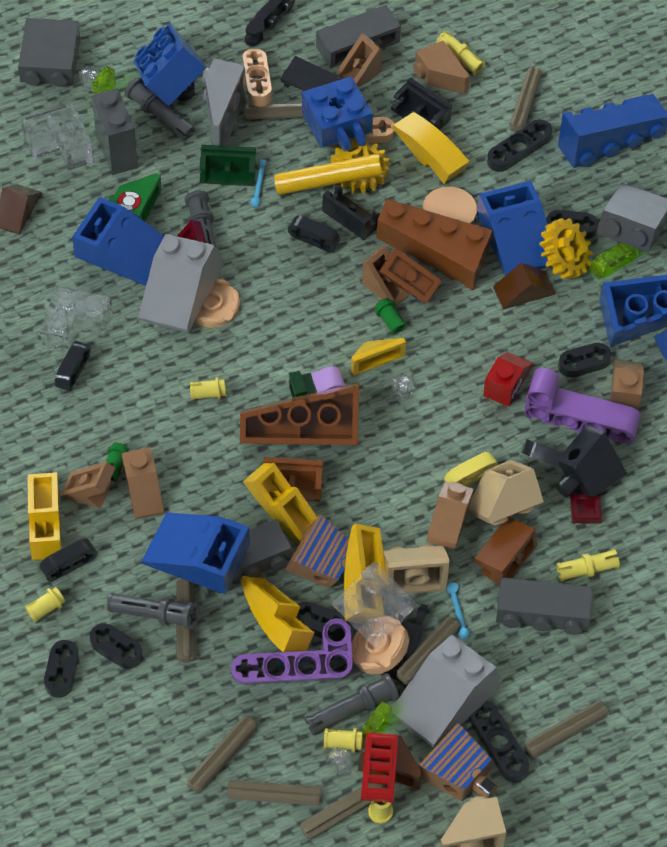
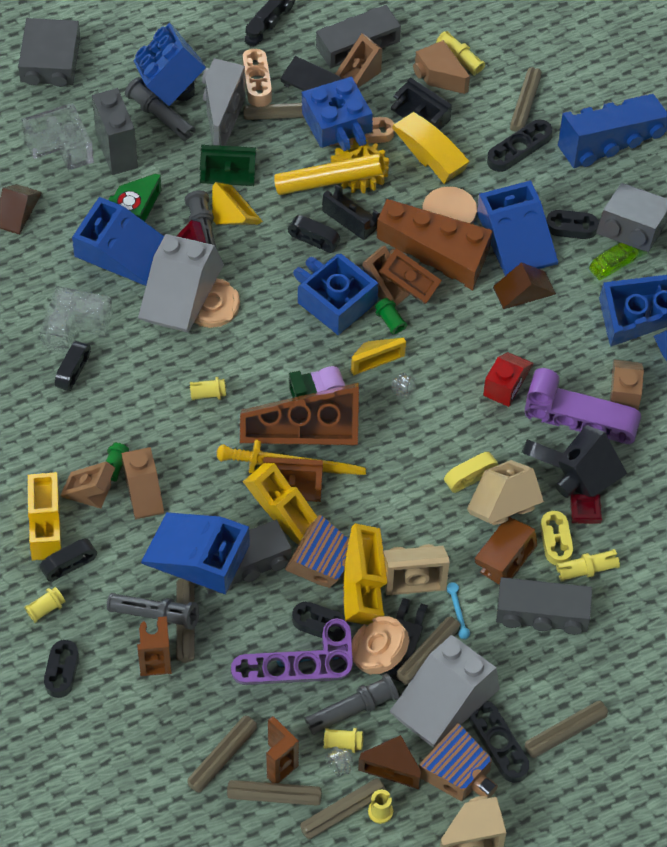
(86, 77): clear plate -> none
(104, 81): clear neon green tile -> none
(113, 652): black beam -> none
(154, 649): none -> dark orange hinge
(230, 207): none -> yellow slope
(255, 201): medium azure hinge -> none
(256, 457): none -> yellow sword
(276, 614): yellow slope -> none
(284, 751): none -> dark orange panel
(336, 291): none -> blue hinge
(374, 604): clear hinge -> none
(378, 720): clear neon green tile -> none
(381, 747): red slope -> none
(450, 514): medium nougat slope -> none
(563, 537): none -> light yellow beam
(566, 248): yellow gear -> none
(584, 360): black beam -> none

